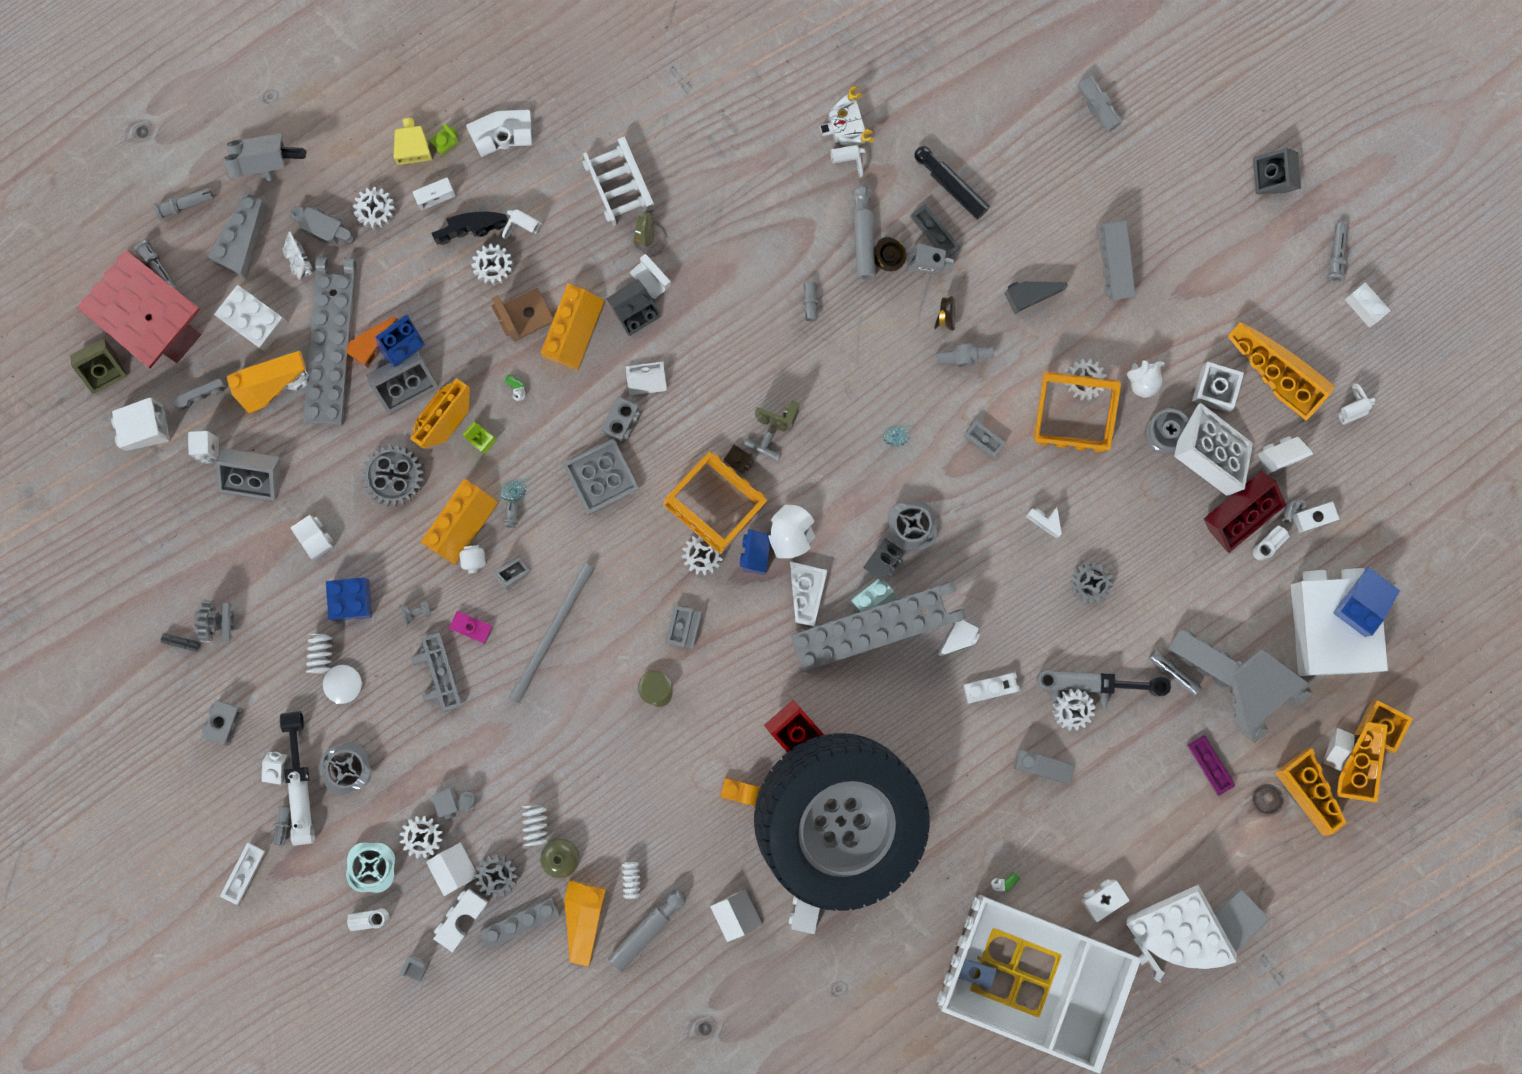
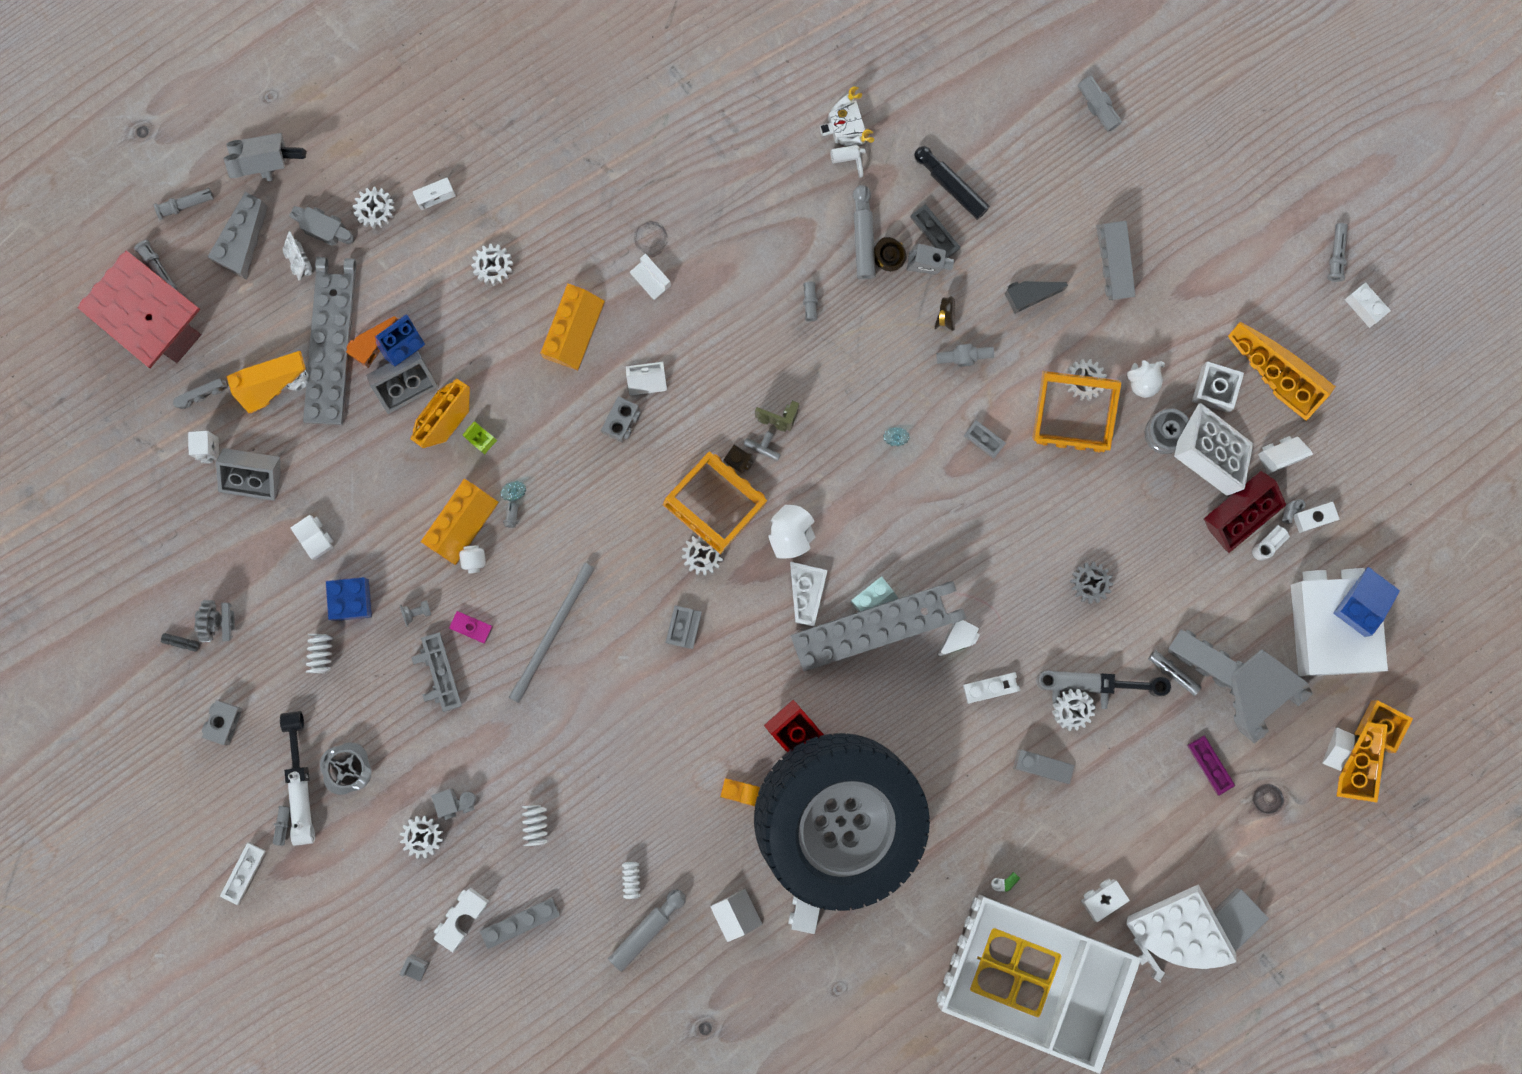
(97, 366): olive slope -> none
(140, 425): white slope -> none
(251, 318): white brick -> none
(273, 767): white bracket -> none
(342, 684): white dish -> none
(367, 920): white piece -> none
(383, 881): light aqua piece -> none
(396, 459): light grey gear -> none
(410, 144): light yellow torso -> none
(445, 139): lime bracket -> none
(452, 869): white slope -> none
(478, 222): black slope -> none
(484, 871): light grey gear -> none
(488, 129): white panel -> none
(511, 573): light grey slope -> none
(513, 318): medium nougat bracket -> none
(518, 387): arm -> none
(523, 220): white piece -> none
(559, 858): olive cylinder -> none
(583, 915): light orange wedge -> none
(601, 476): light grey plate -> none
(633, 307): dark grey slope -> none
(636, 183): white fence -> none
(644, 229): olive piece -> none
(655, 688): olive piece -> none
(756, 552): blue slope -> none
(884, 560): dark grey brick -> none
(923, 510): light grey piece -> none
(986, 973): sand blue piece -> none
(1050, 524): white slope -> none
(1277, 172): dark grey slope -> none
(1309, 788): light orange wedge -> none
(1357, 409): white piece -> none

